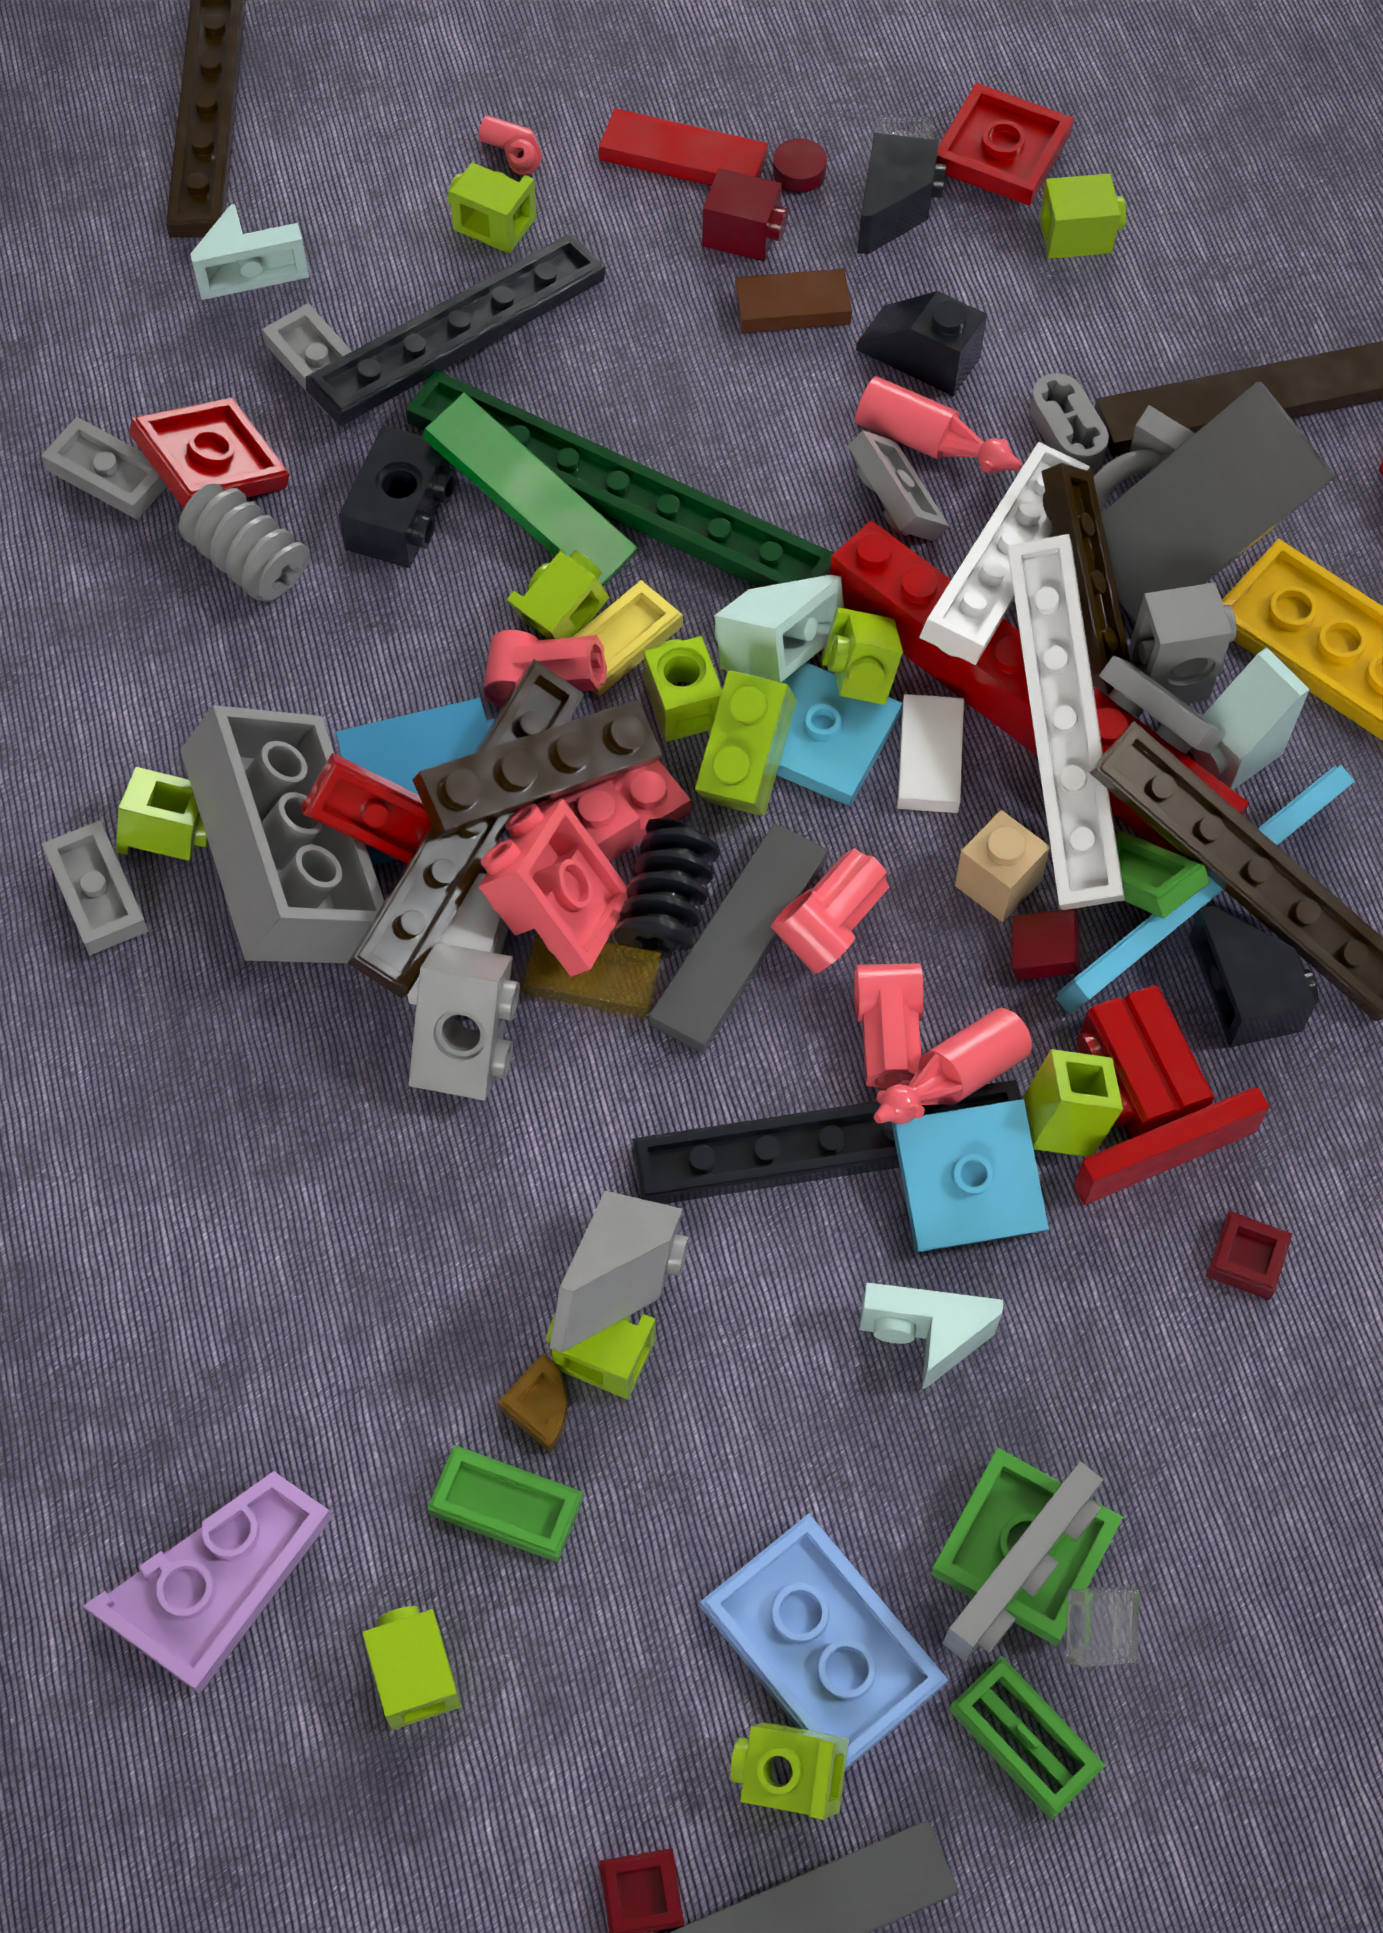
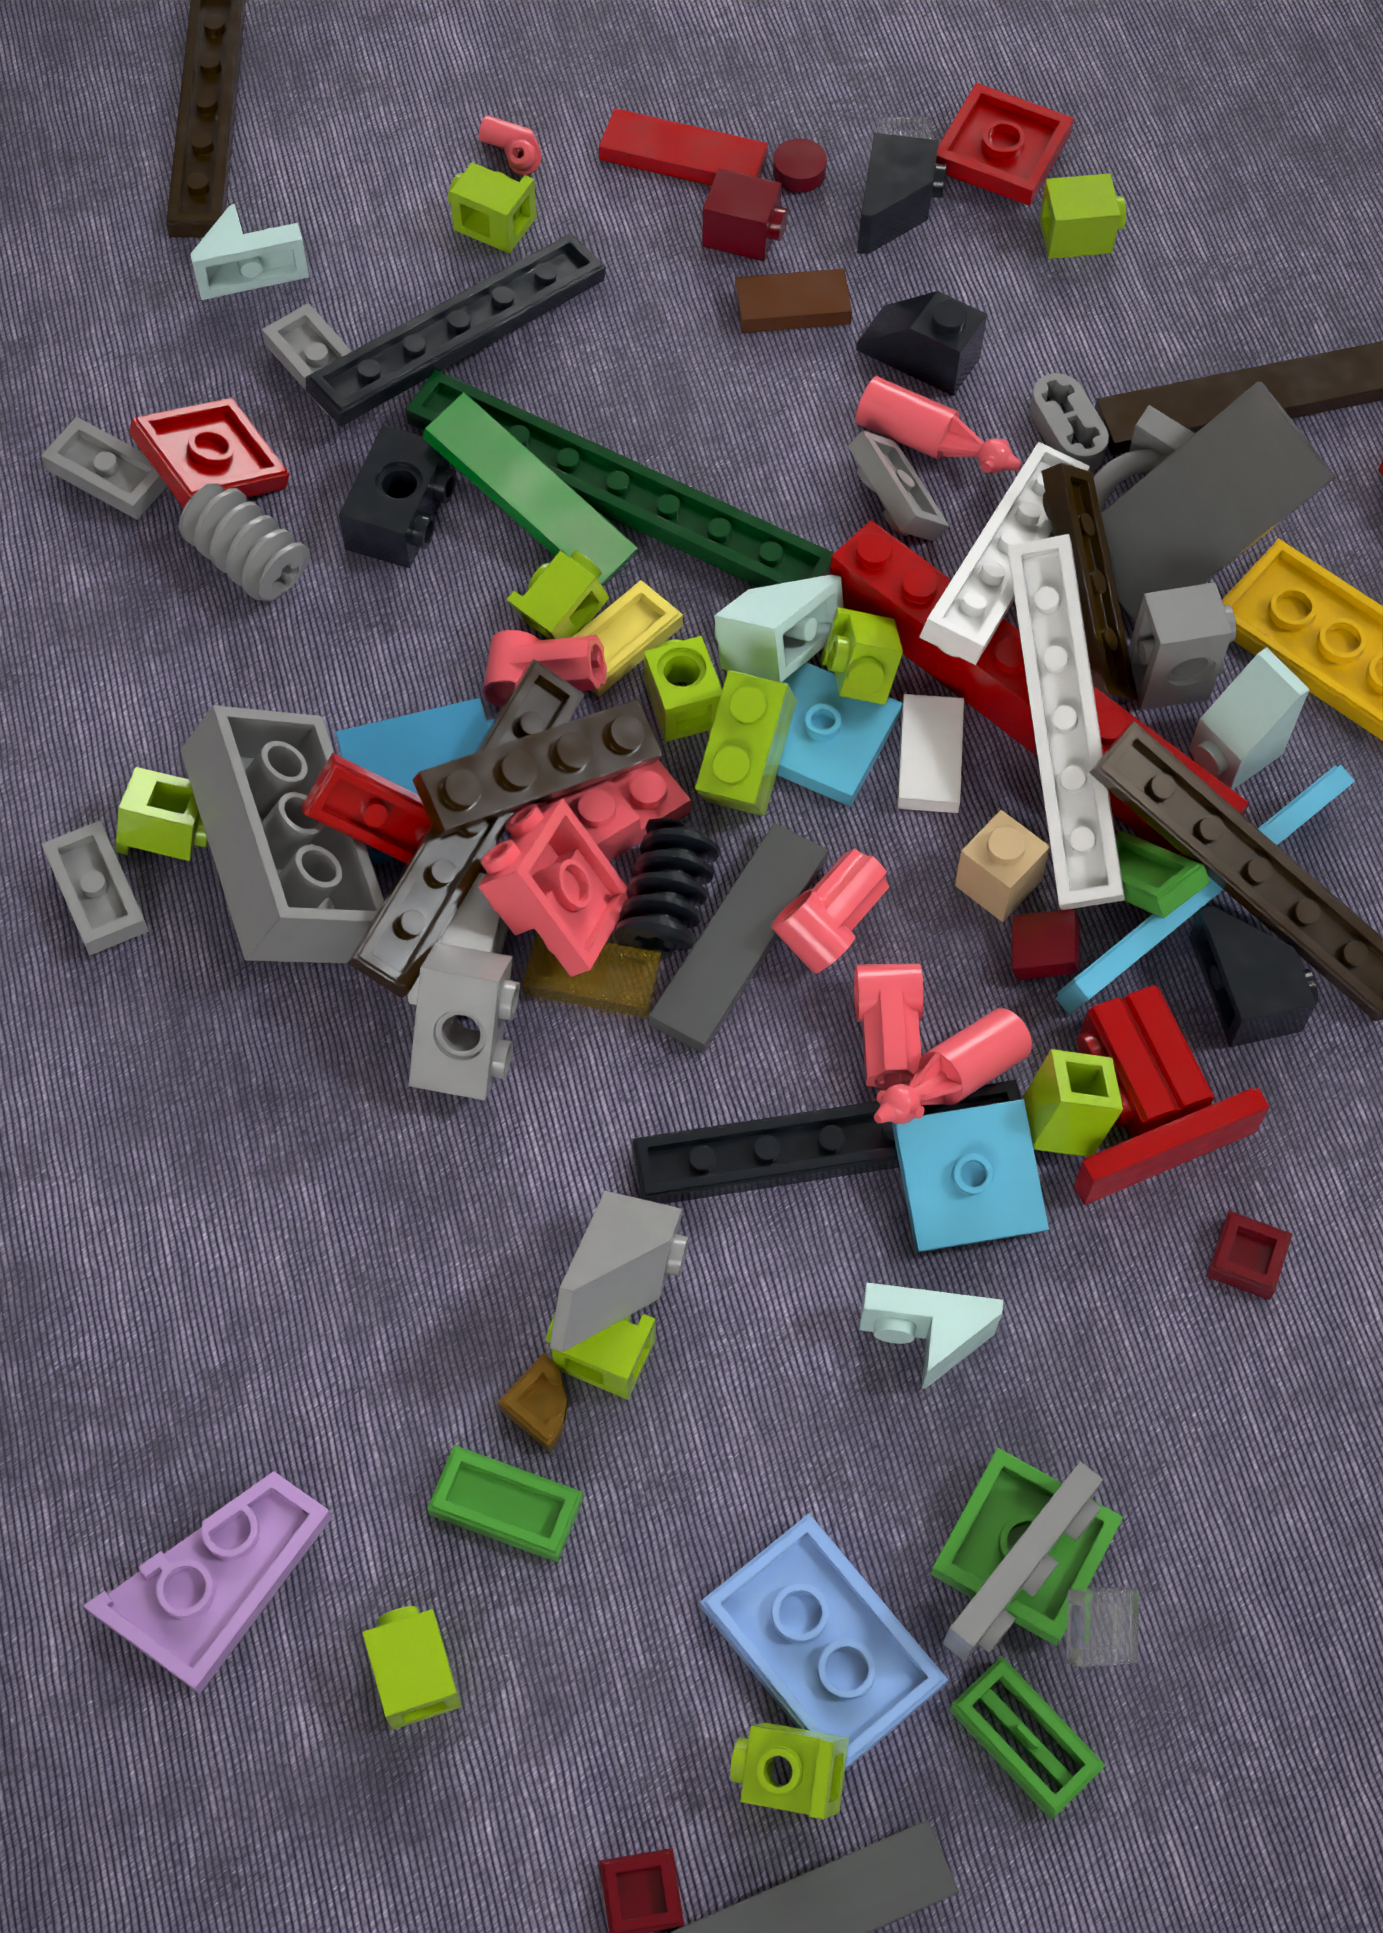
(1138, 693): light grey plate -> none

